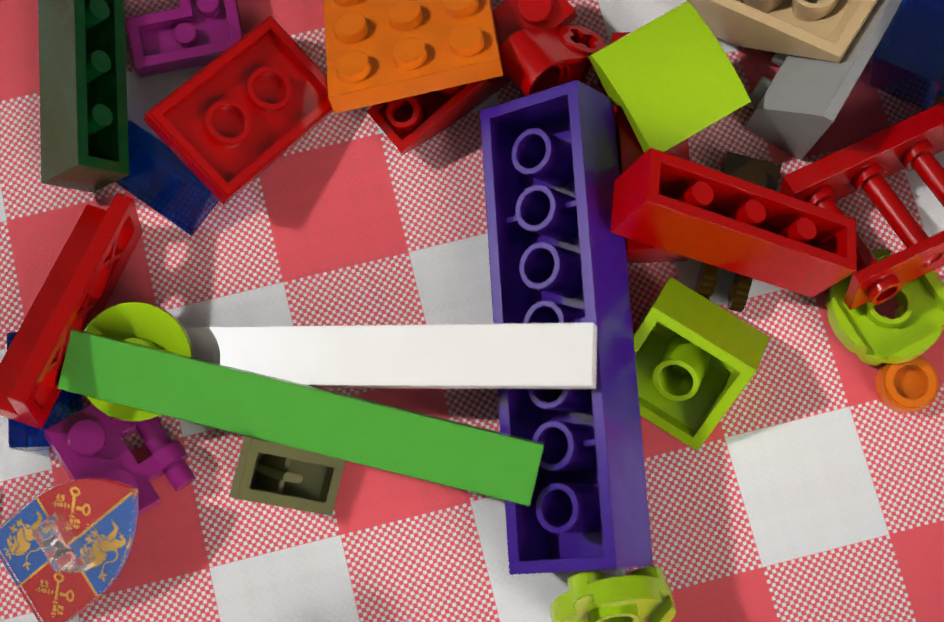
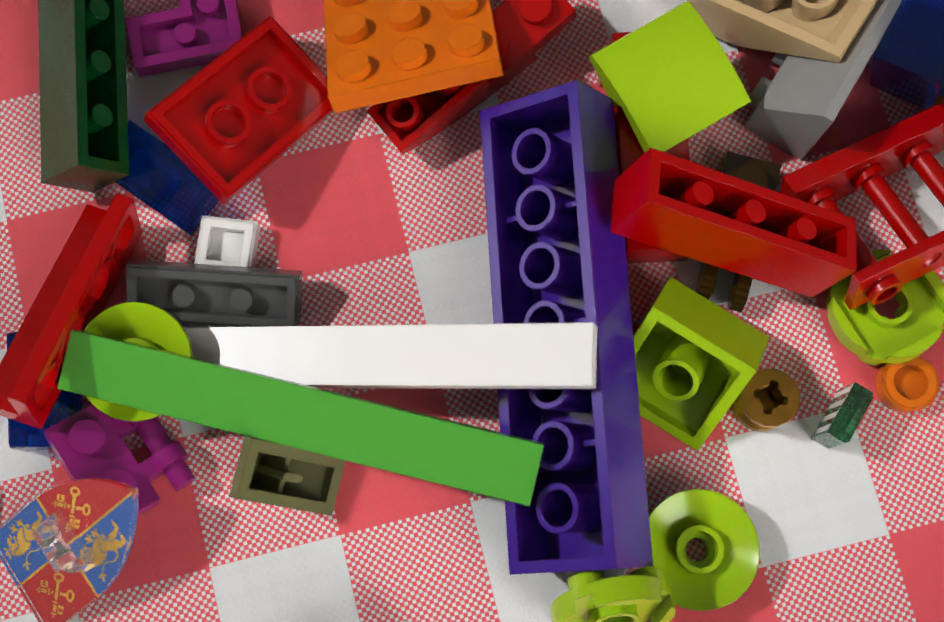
(218, 293): none -> dark grey tile
(227, 242): none -> white tile
(548, 56): red piece -> none
(729, 544): none -> lime dish
(756, 407): none -> pearl gold wheel
(843, 416): none -> clear green tile

